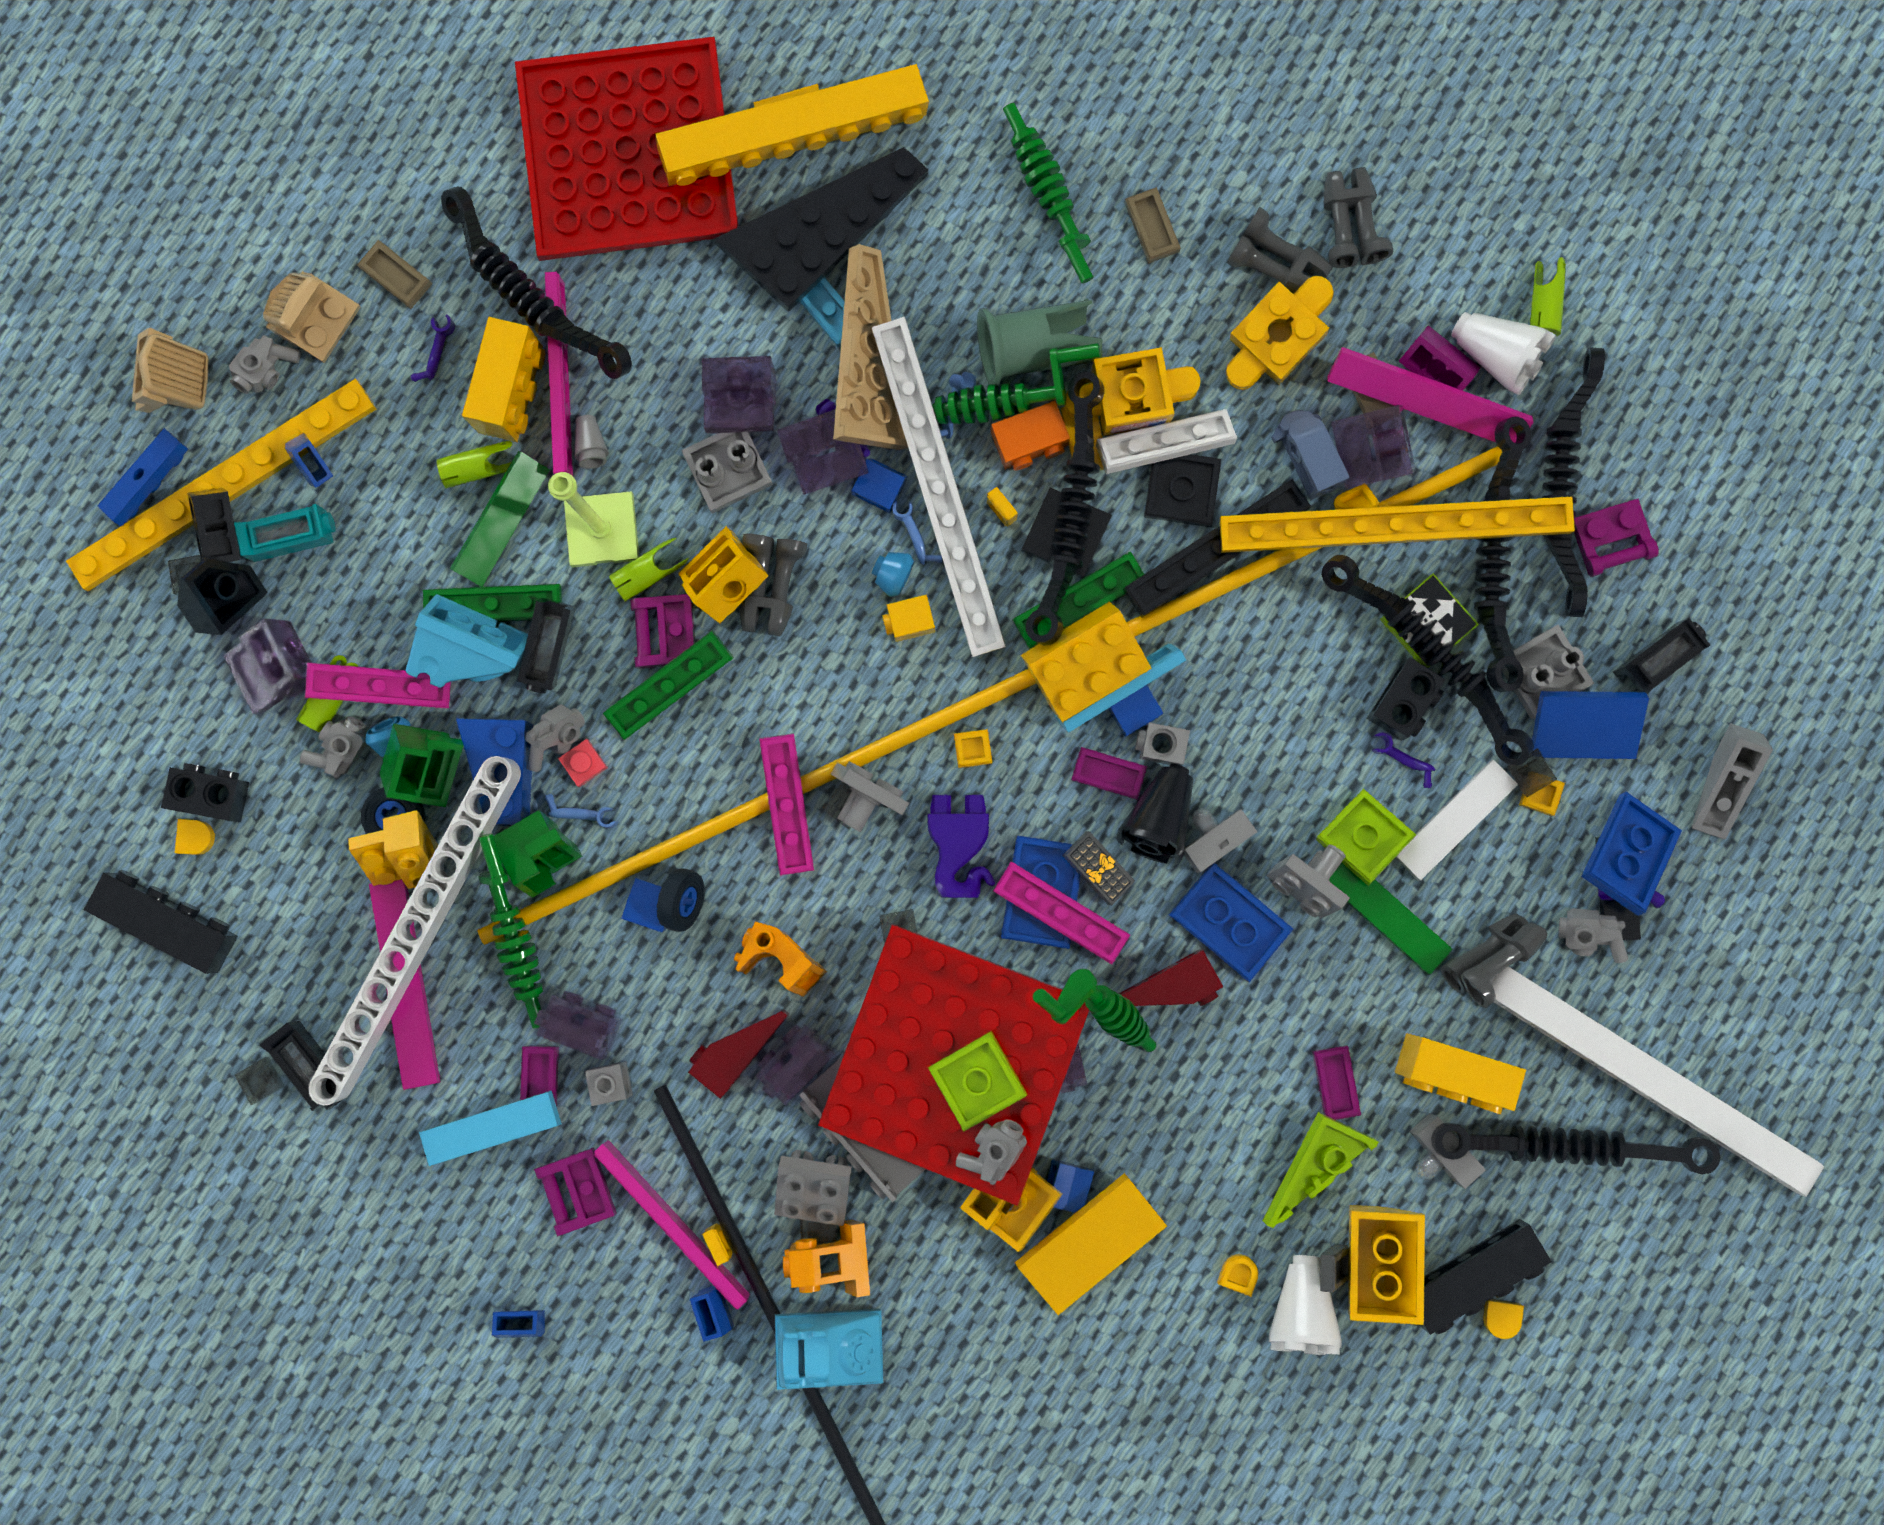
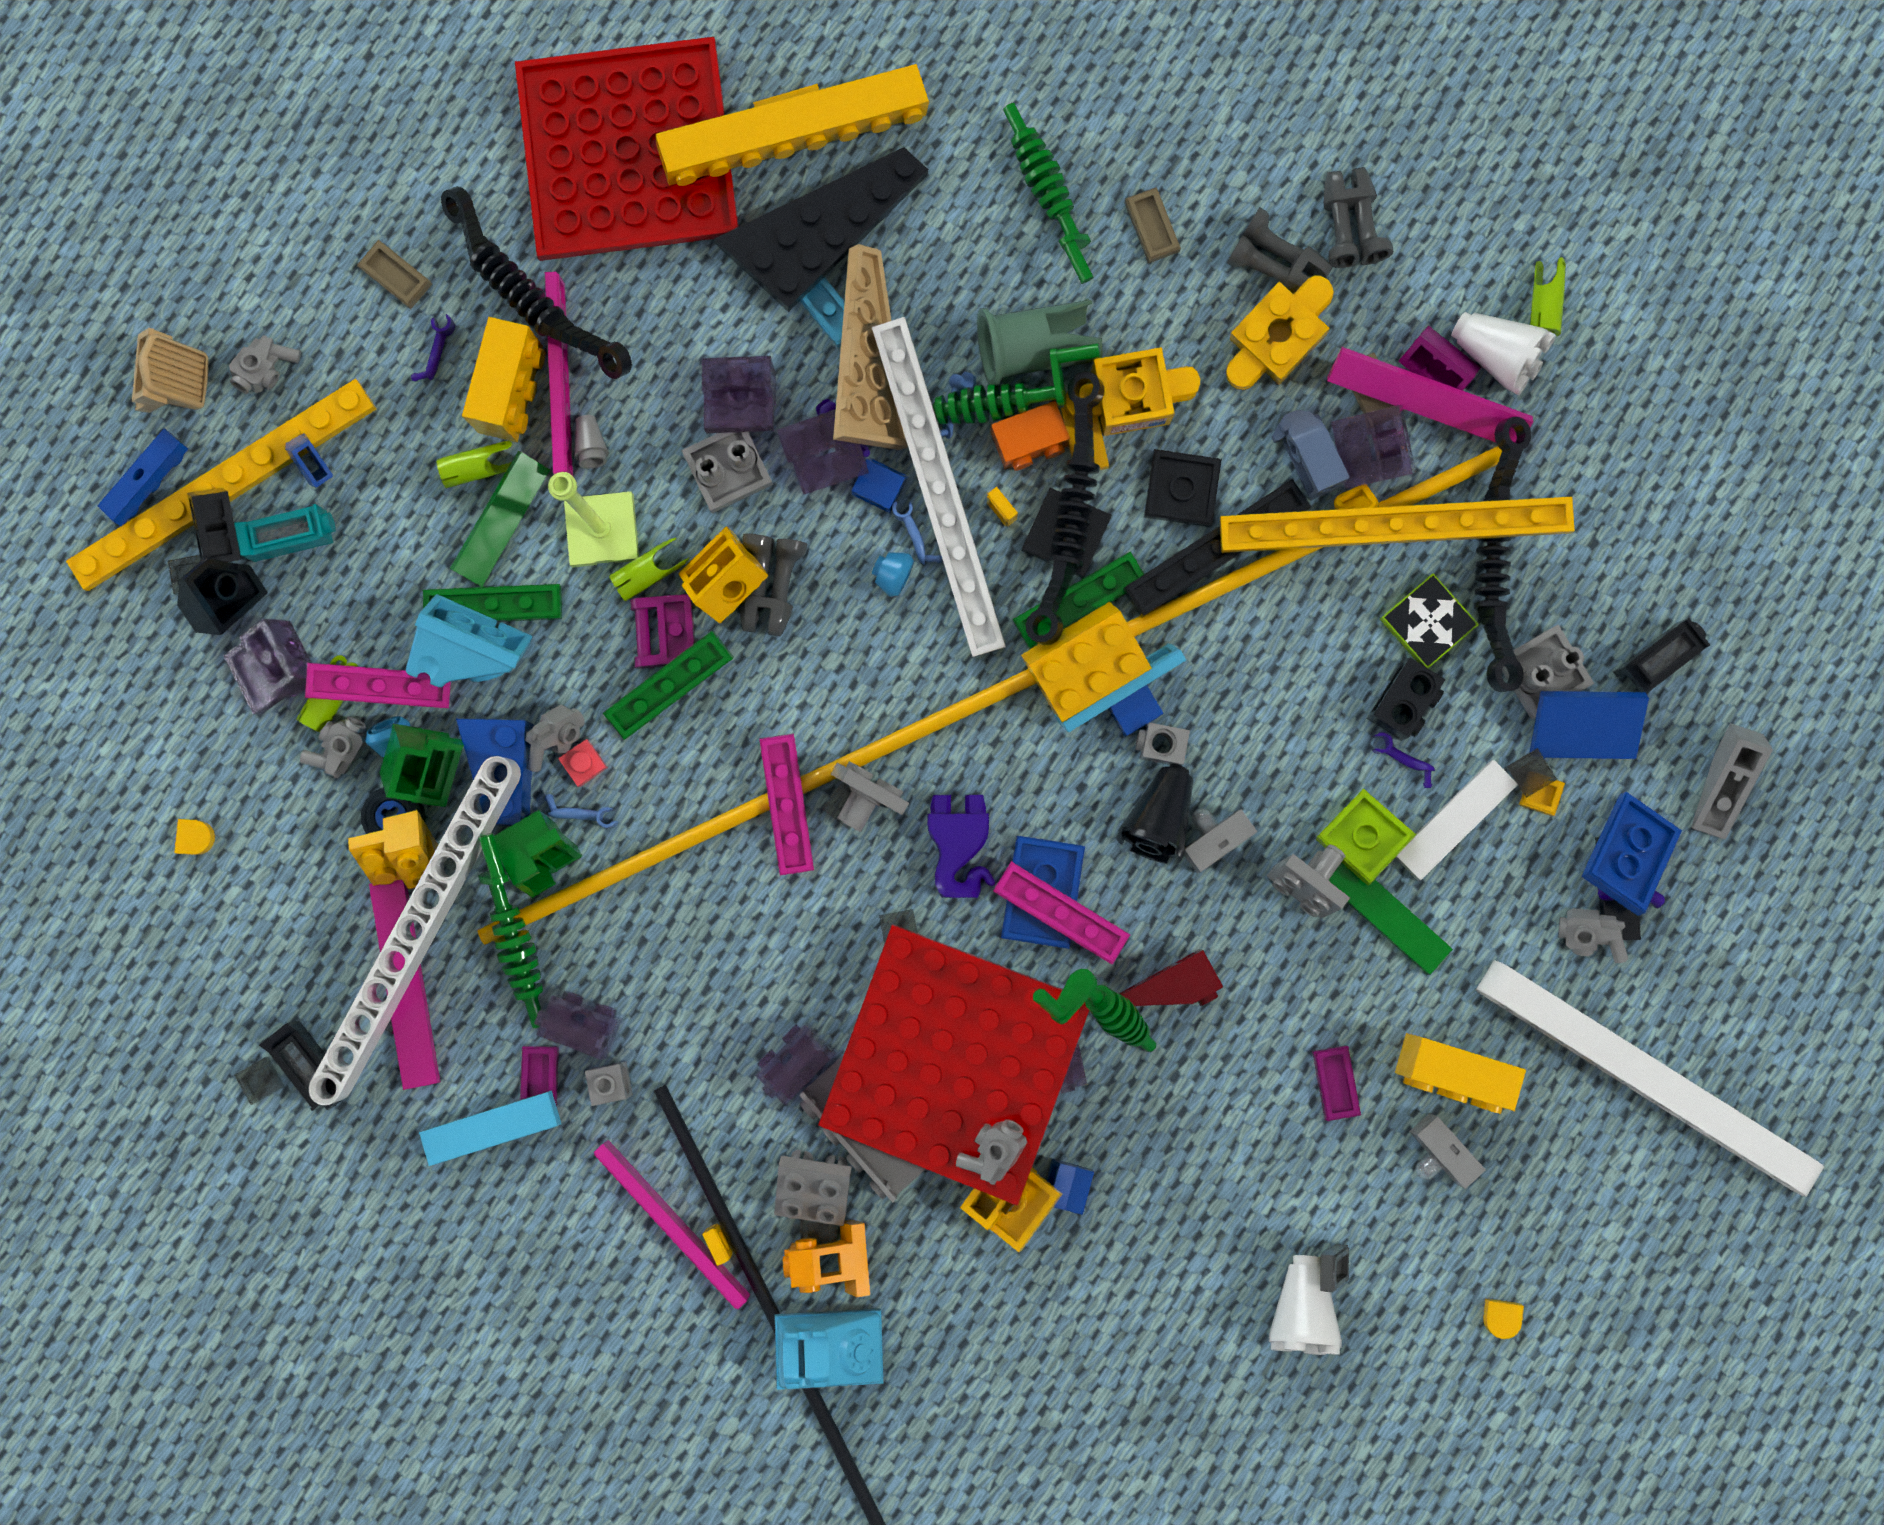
(161, 922): black brick -> none
(205, 796): black brick -> none
(309, 313): tan piece -> none
(499, 1324): blue piece -> none
(545, 645): black window -> none
(586, 1188): magenta plate -> none
(642, 905): blue piece -> none
(680, 900): black bush -> none
(711, 1313): blue piece -> none
(728, 1058): dark red slope -> none
(799, 969): light orange tile -> none
(909, 618): yellow brick -> none
(973, 748): yellow tile -> none
(977, 1081): lime tile -> none
(1090, 1244): yellow tile -> none
(1098, 868): dark grey tile -> none
(1109, 773): magenta tile -> none
(1166, 441): white tile -> none
(1230, 922): blue tile -> none
(1239, 1274): yellow tile -> none
(1321, 1157): lime wing -> none
(1386, 1265): yellow slope -> none
(1473, 686): black piece -> none
(1481, 1274): black brick -> none
(1510, 941): dark grey piece -> none
(1564, 429): black piece -> none
(1575, 1146): black piece -> none
(1612, 526): magenta plate -> none

